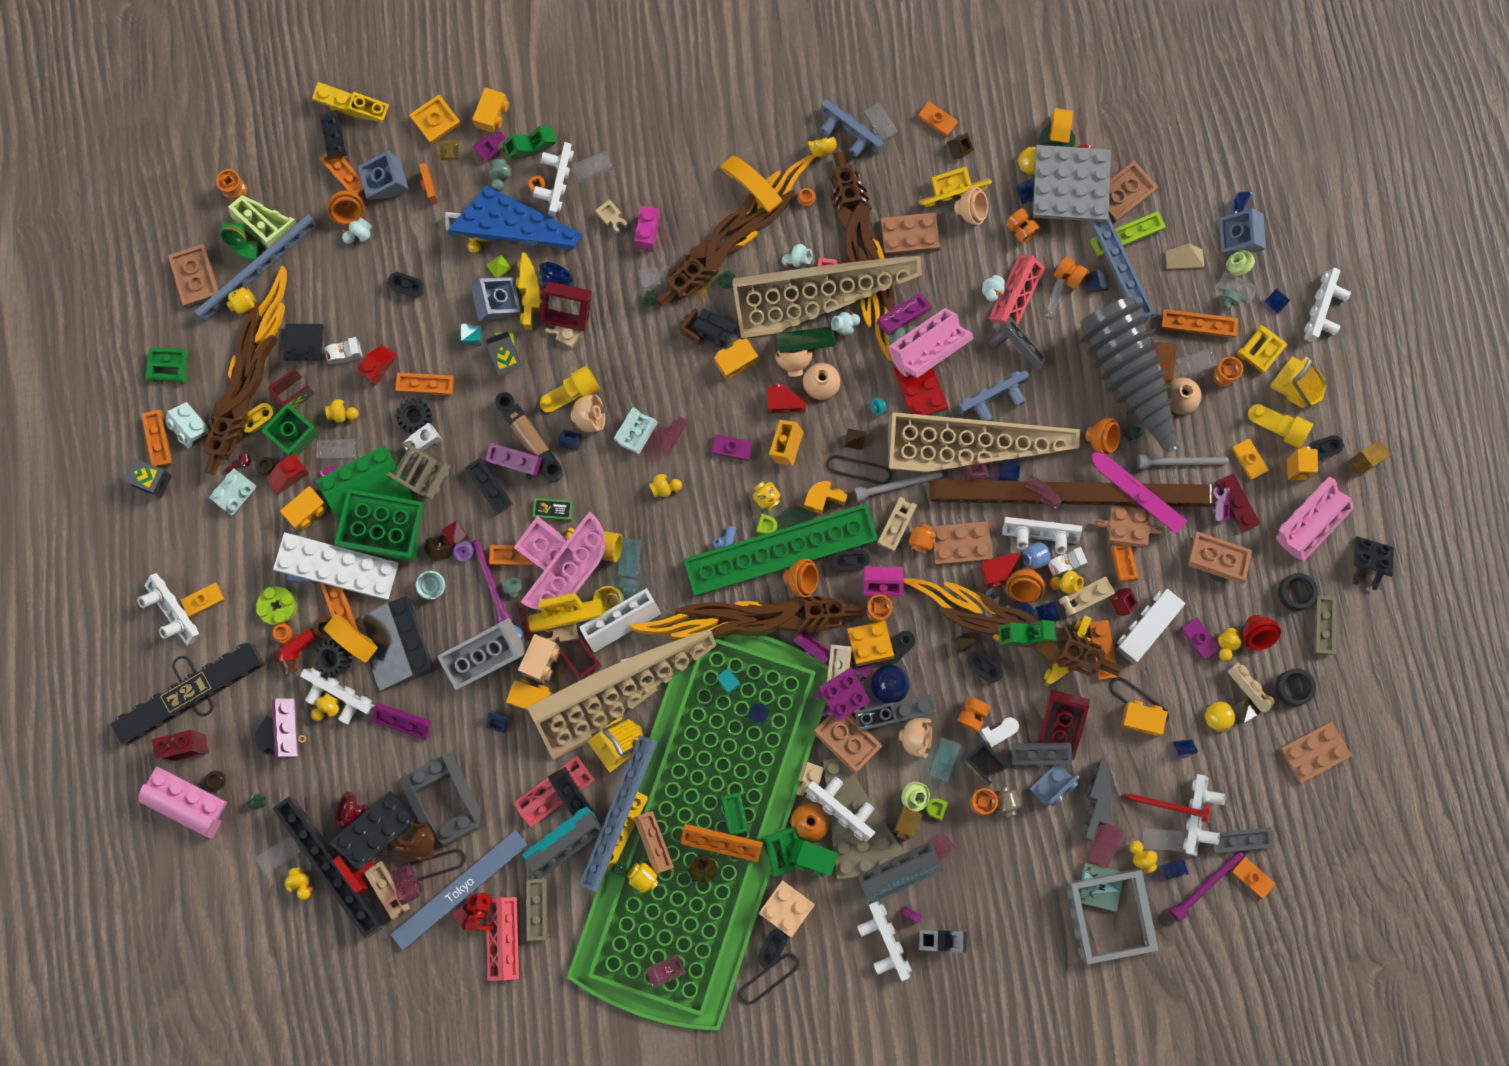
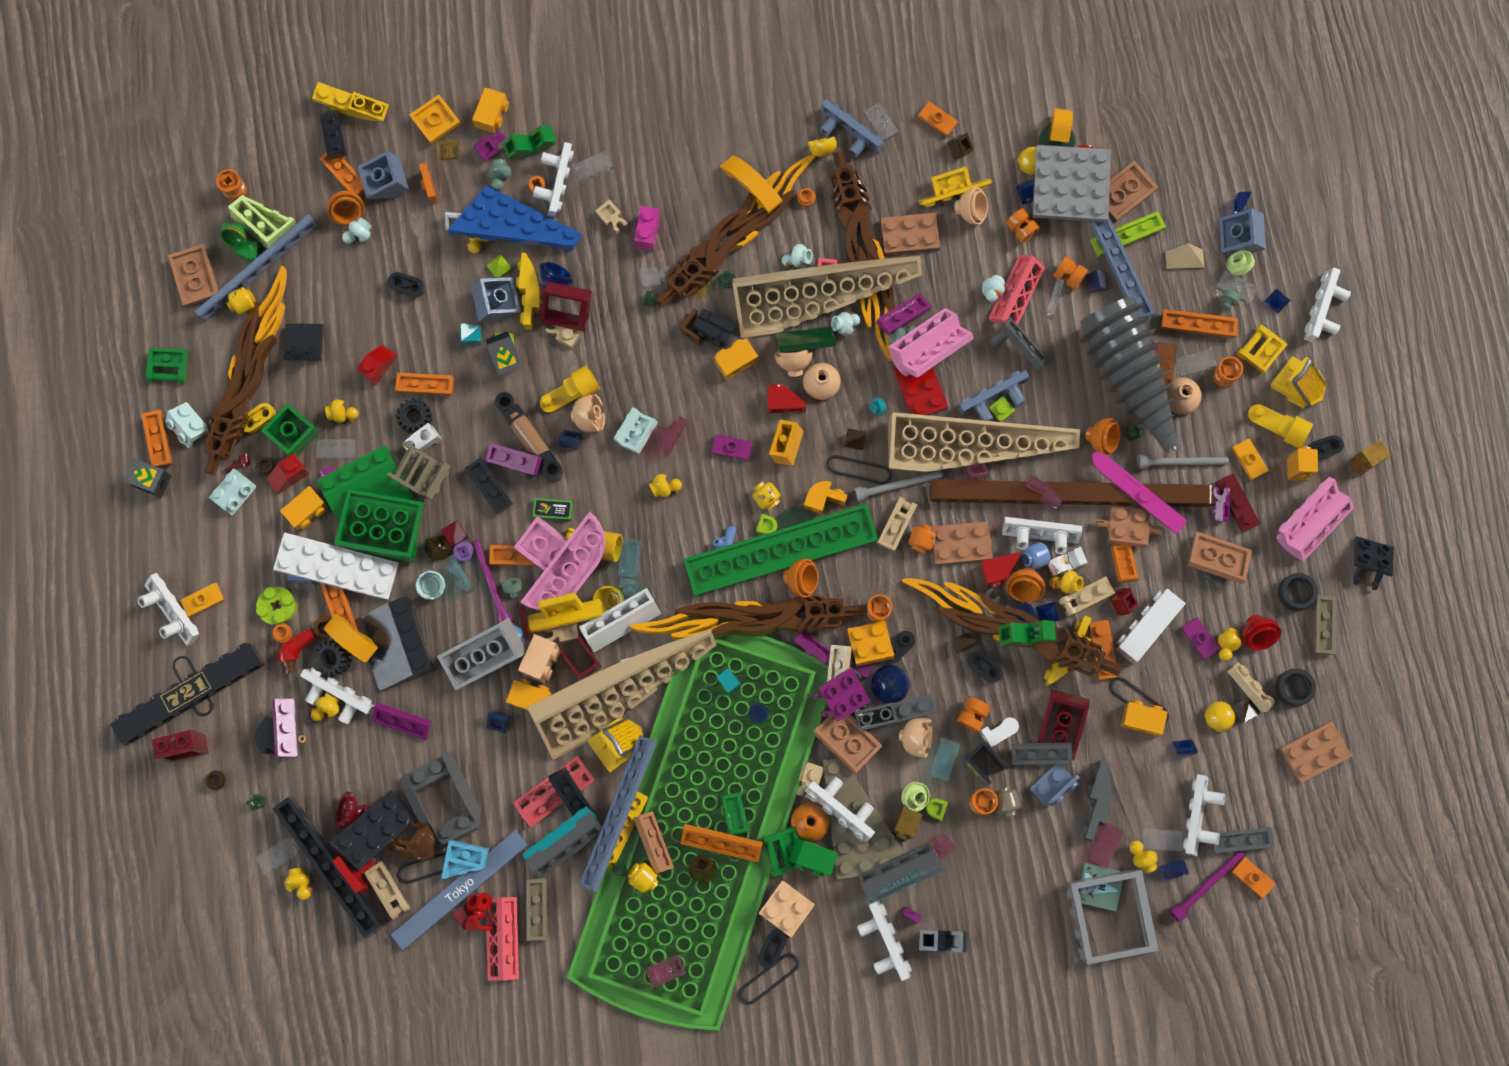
(182, 802): bright pink brick -> none
(284, 383): dark red piece -> none
(343, 351): white leg -> none
(406, 884): clear pink slope -> none
(455, 568): none -> clear light blue plate
(463, 858): none -> medium azure wing
(849, 559): black plate -> none
(883, 580): dark pink brick -> none
(1001, 409): none -> lime plate
(1009, 471): clear blue slope -> none
(1205, 813): red piece -> none

